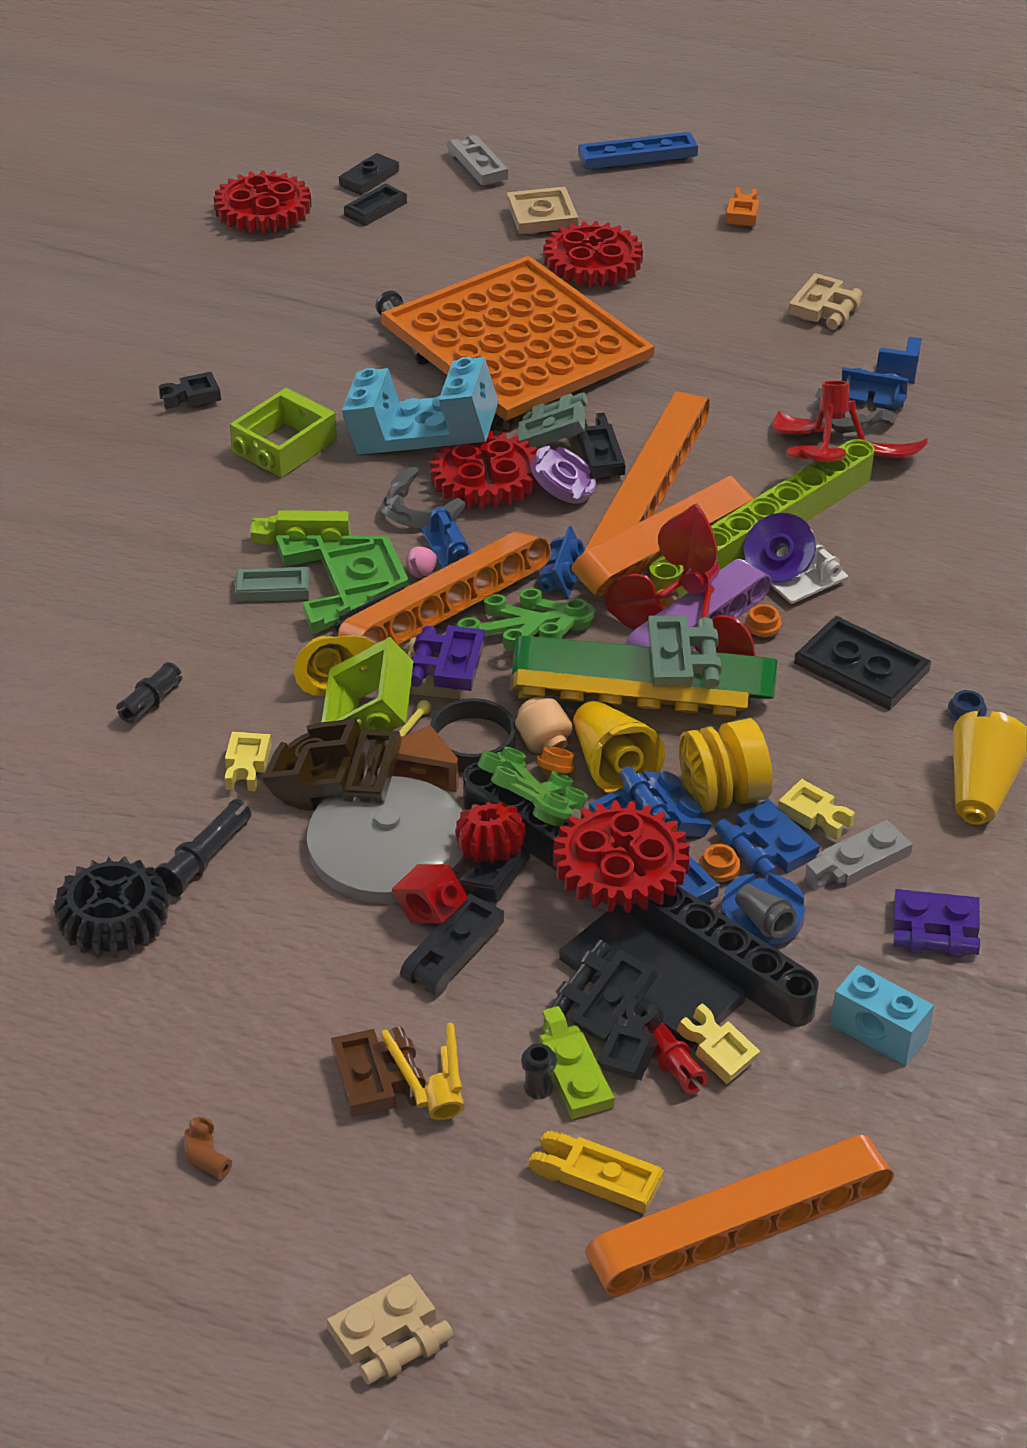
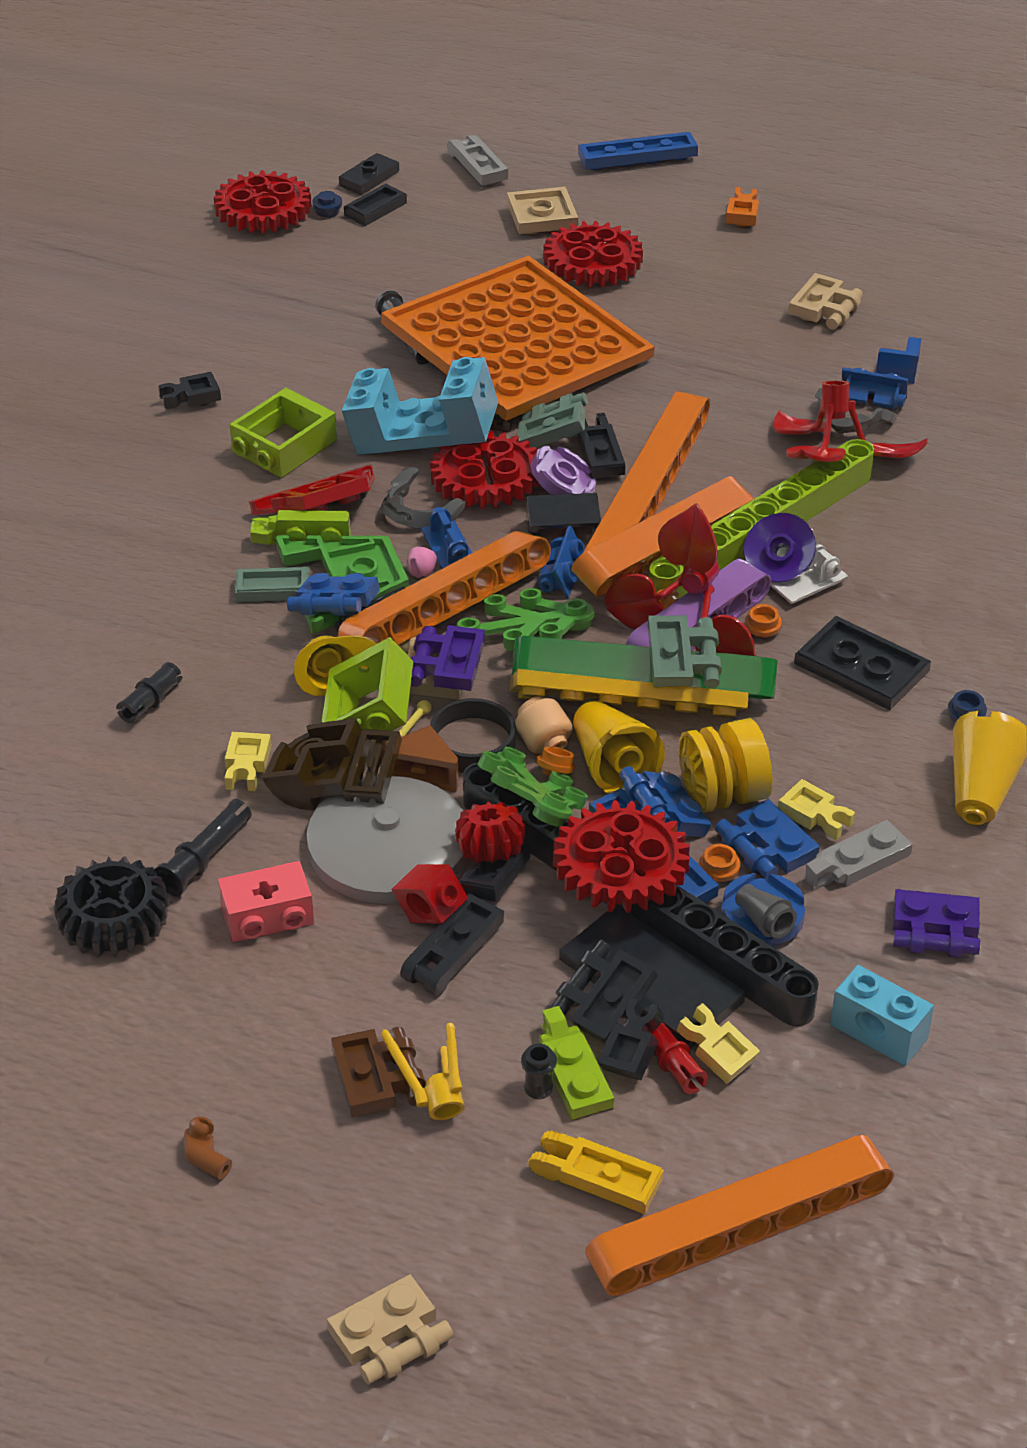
(266, 901): none -> coral brick
(316, 494): none -> red wing
(327, 204): none -> dark blue plate
(334, 594): none -> blue plate
(562, 511): none -> black hinge

